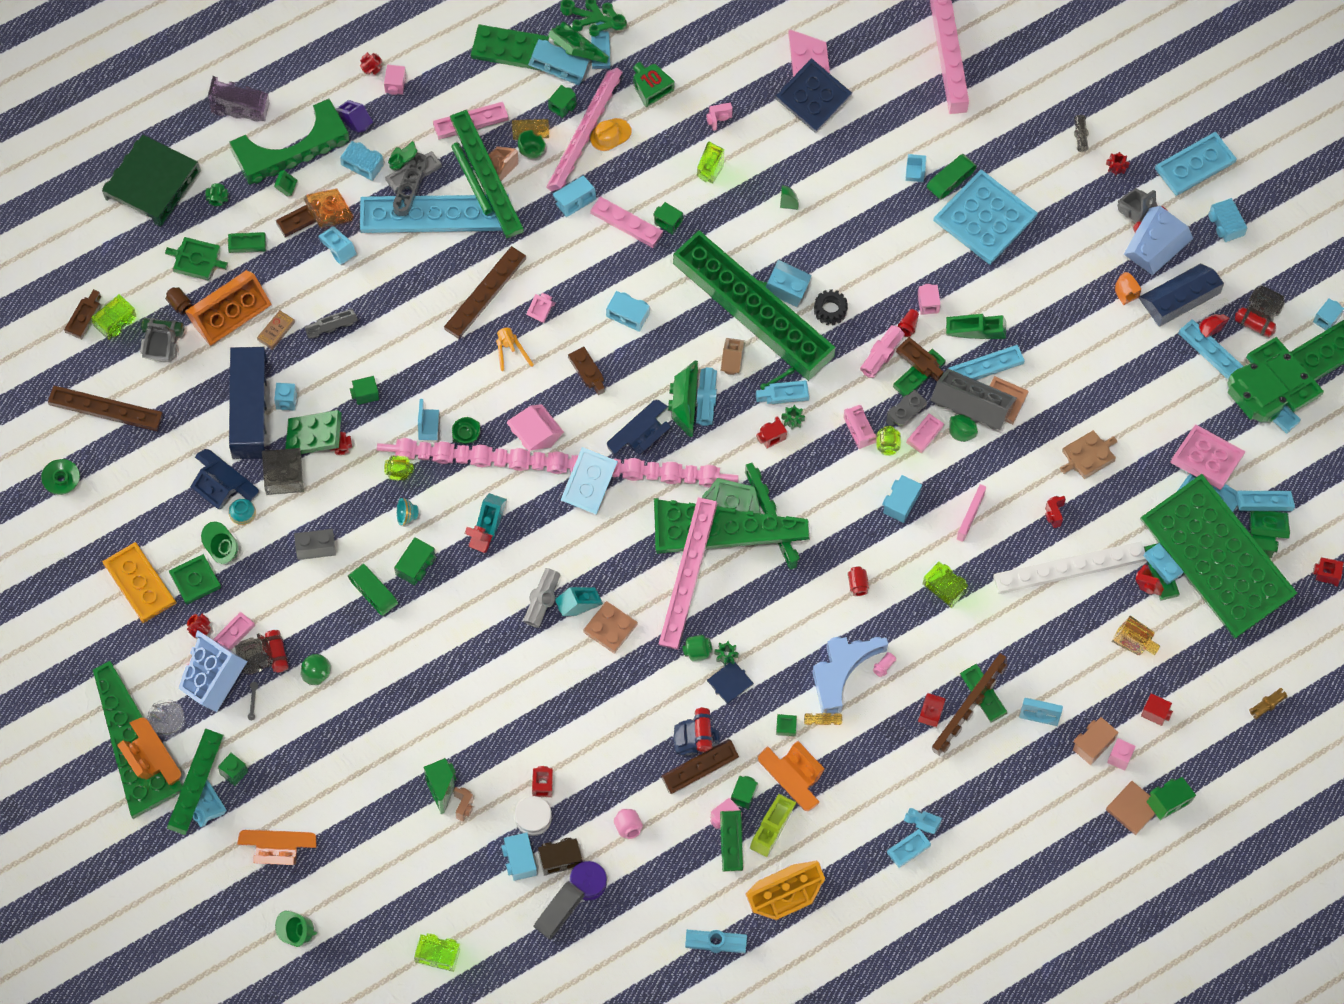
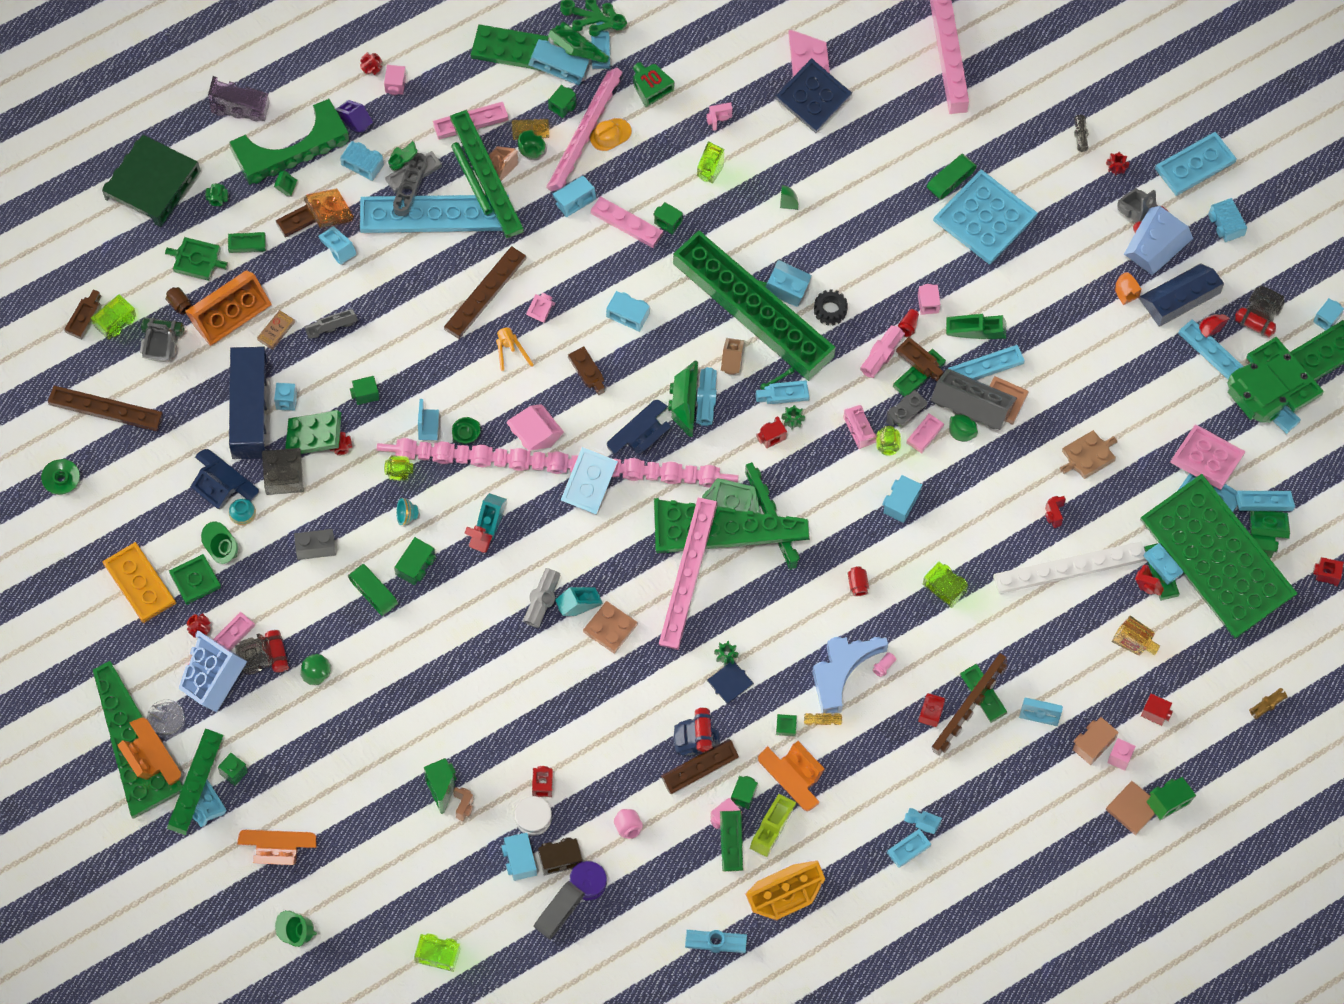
(254, 686): dark grey hinge -> none
(697, 648): green head -> none
(915, 168): medium azure panel -> none
(971, 513): bright pink tile -> none

